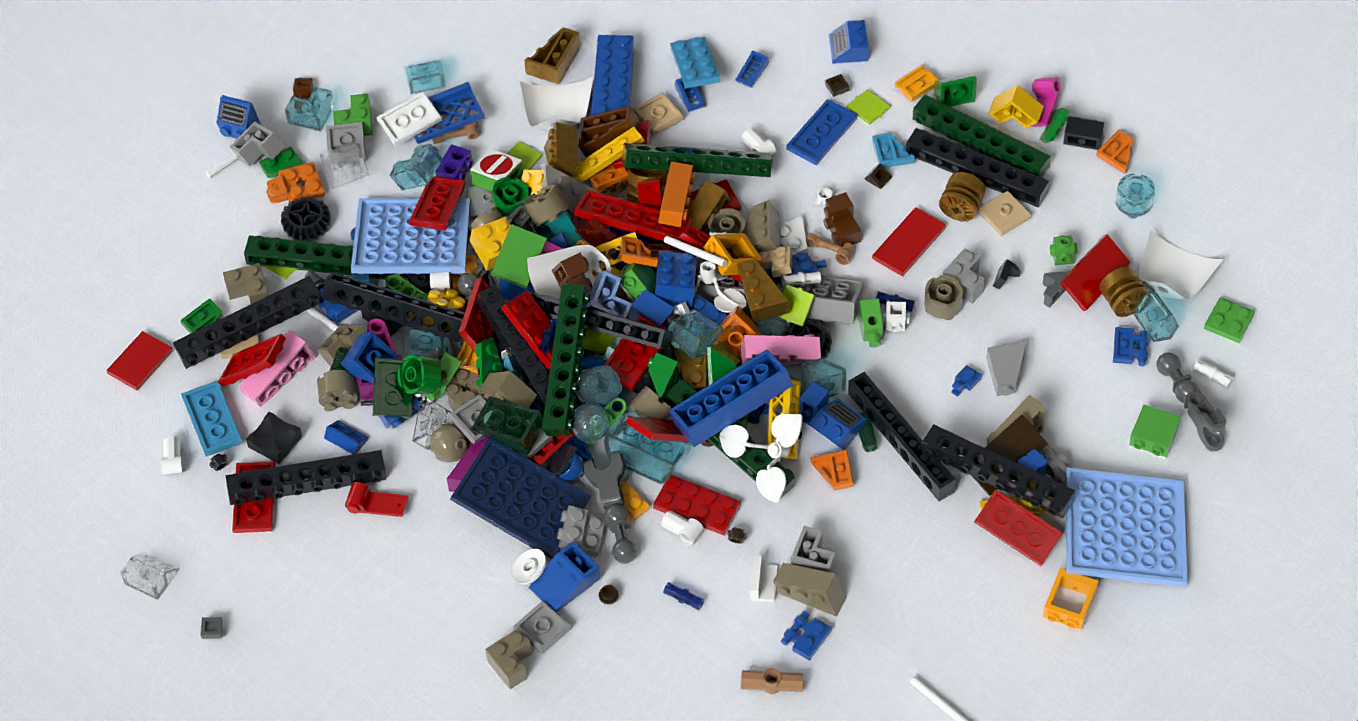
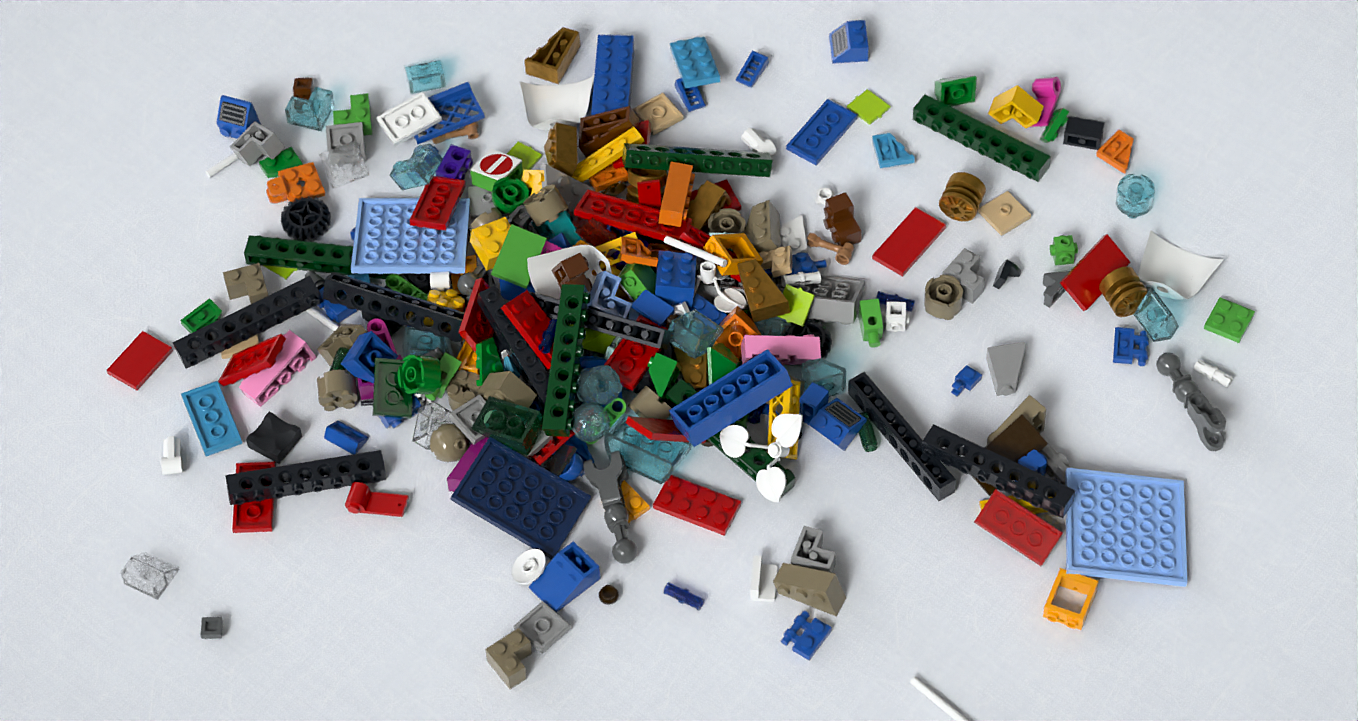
(219, 462): black plate -> none
(582, 529): light grey plate -> none
(685, 529): white piece -> none
(736, 535): dark brown plate -> none
(760, 681): medium nougat piece -> none
(834, 469): orange wing -> none
(837, 85): dark brown plate -> none
(878, 176): dark brown slope -> none
(916, 83): light orange plate -> none
(990, 171): black brick -> none
(1154, 431): bright green piece -> none

